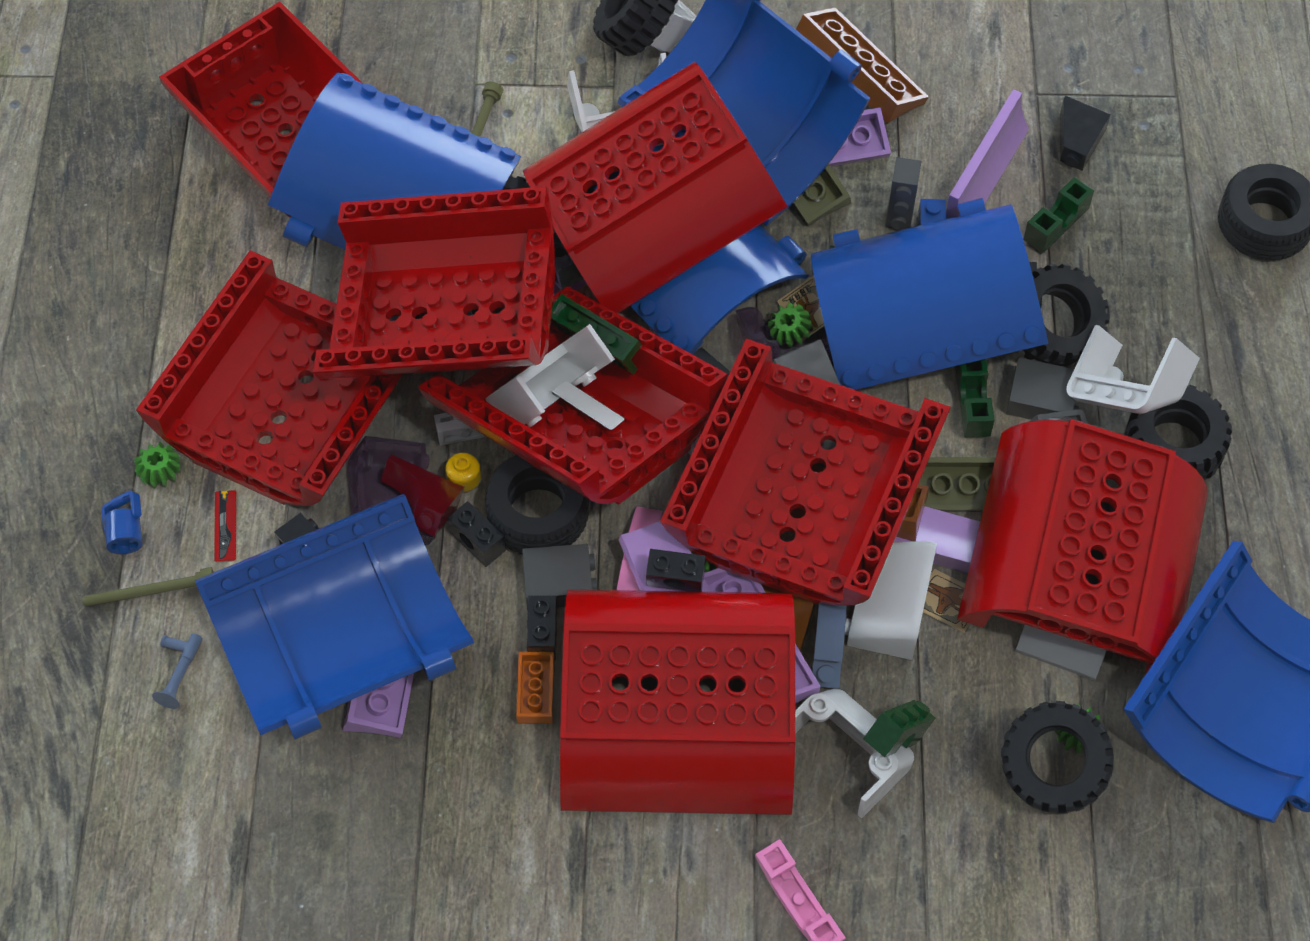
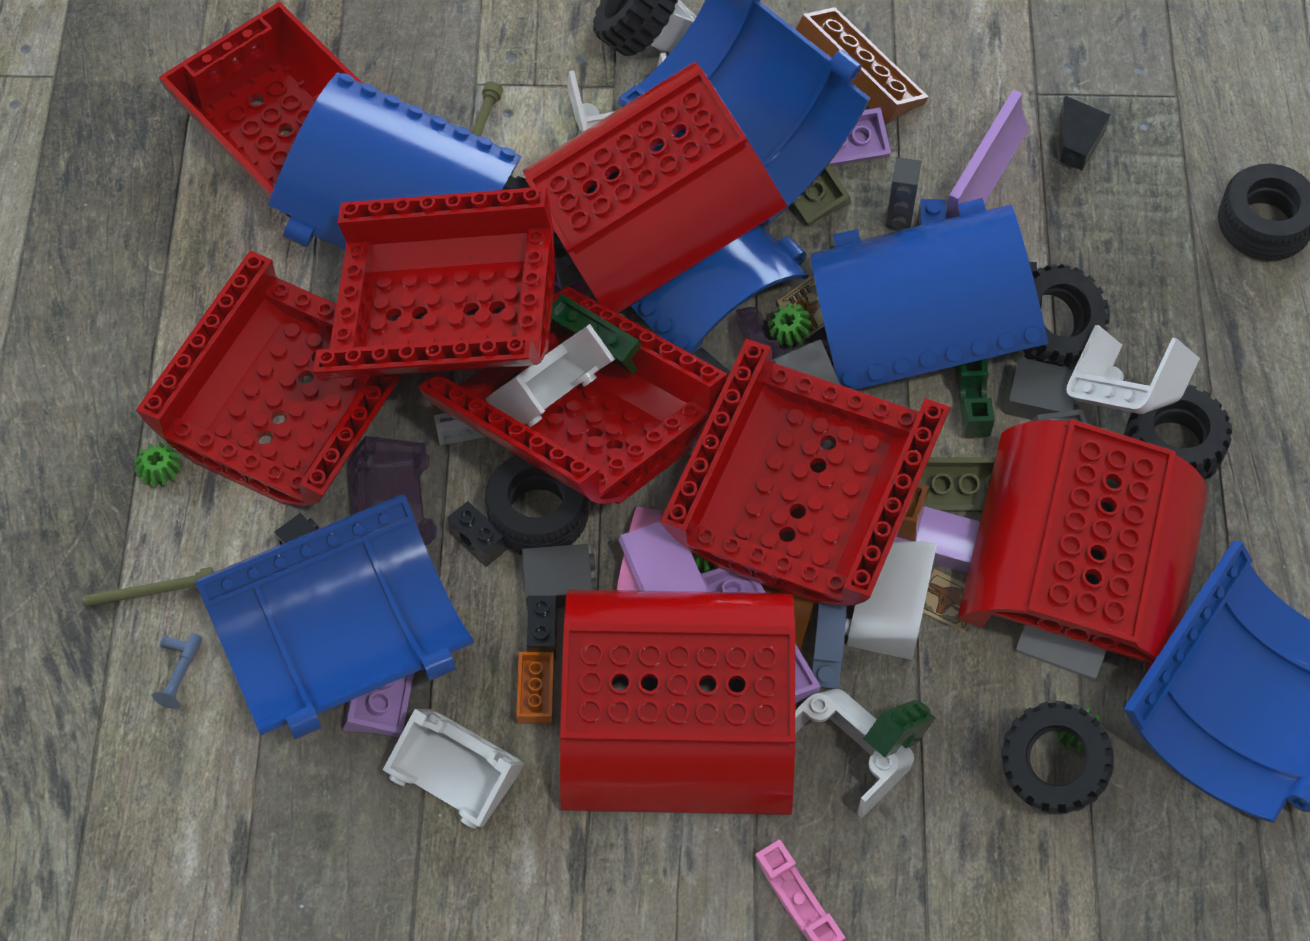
(122, 526): blue piece -> none
(225, 526): red sticker -> none
(428, 494): dark red arch -> none
(453, 765): none -> white windscreen
(463, 470): yellow head -> none
(588, 405): white sticker -> none
(675, 570): black brick -> none
(1050, 225): dark green arch -> none

